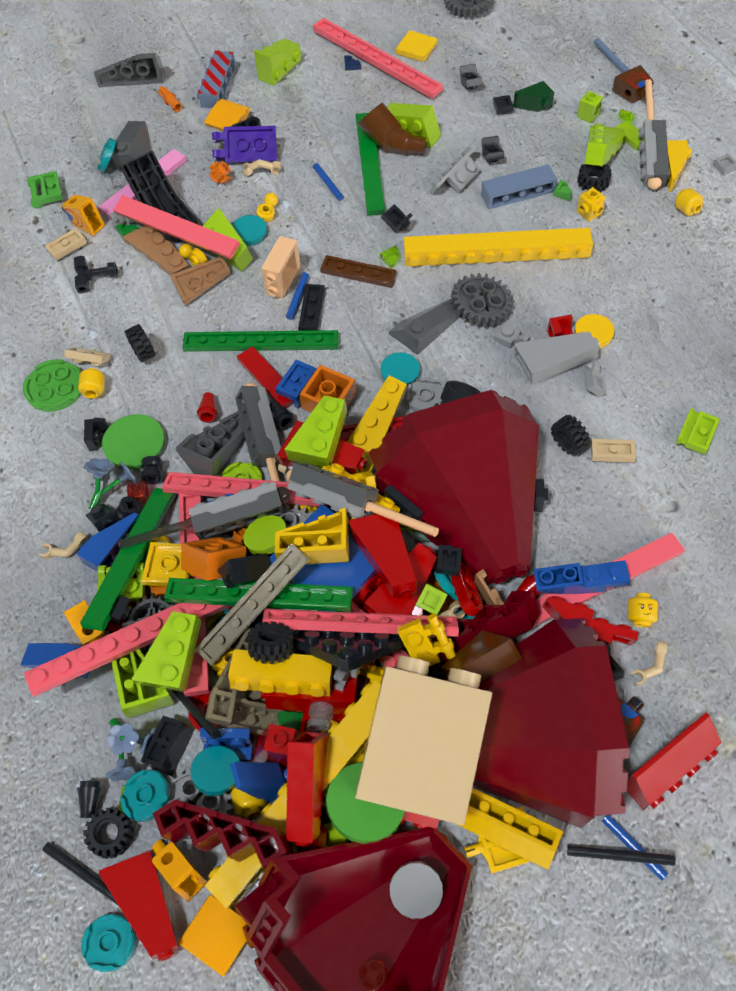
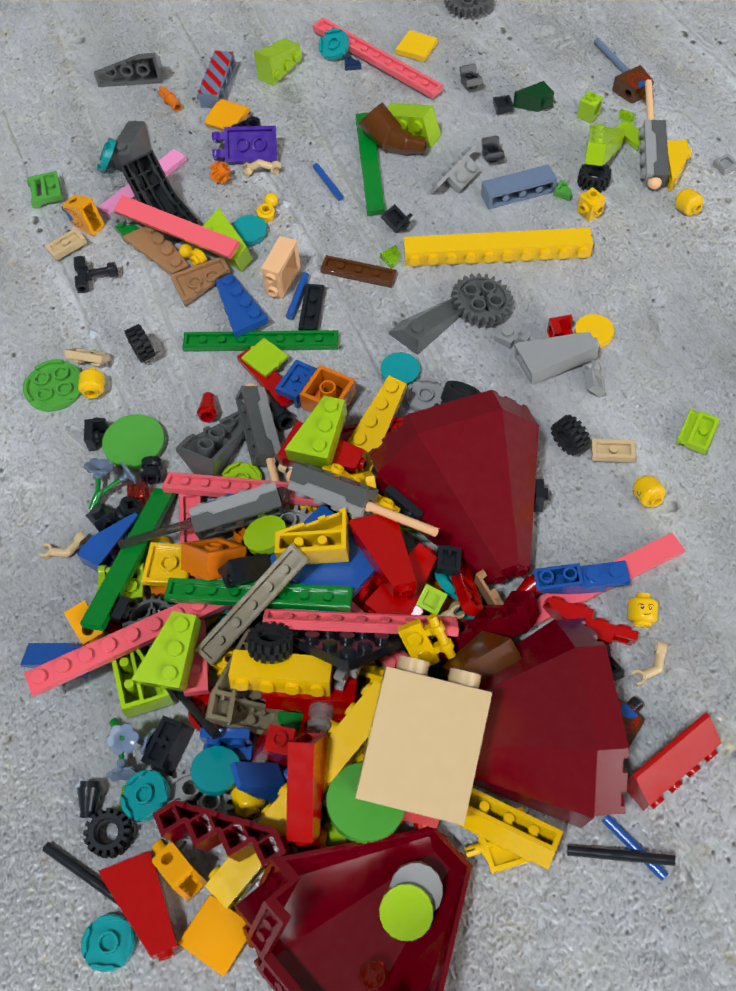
(239, 306): none -> blue wing
(264, 357): none -> lime piece
(334, 44): none -> teal tile
(406, 911): none -> lime tile
(649, 491): none -> yellow head

